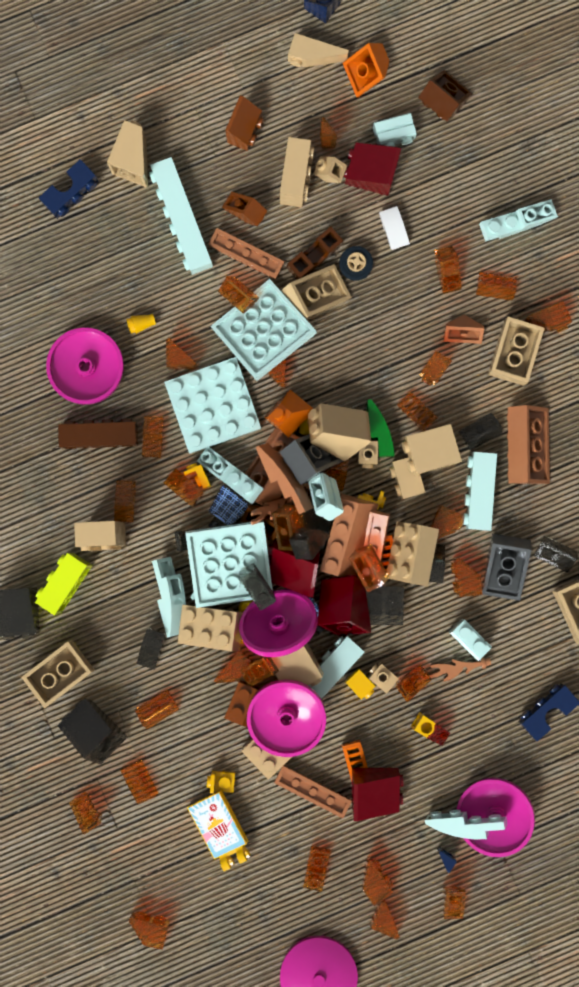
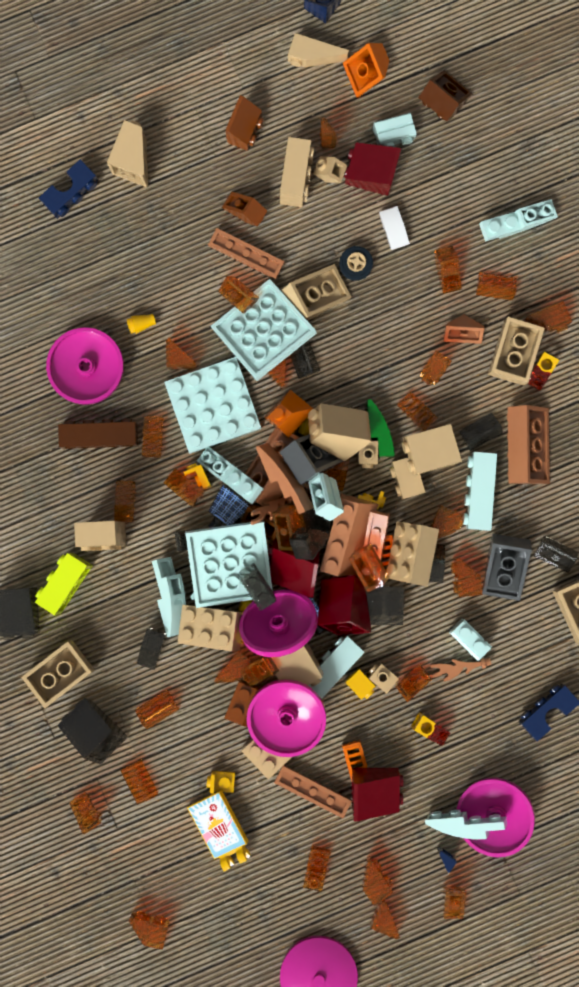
(181, 216): light aqua brick -> none
(305, 361): none -> clear smoke slope
(317, 253): reddish brown arch -> none
(542, 370): none -> leg

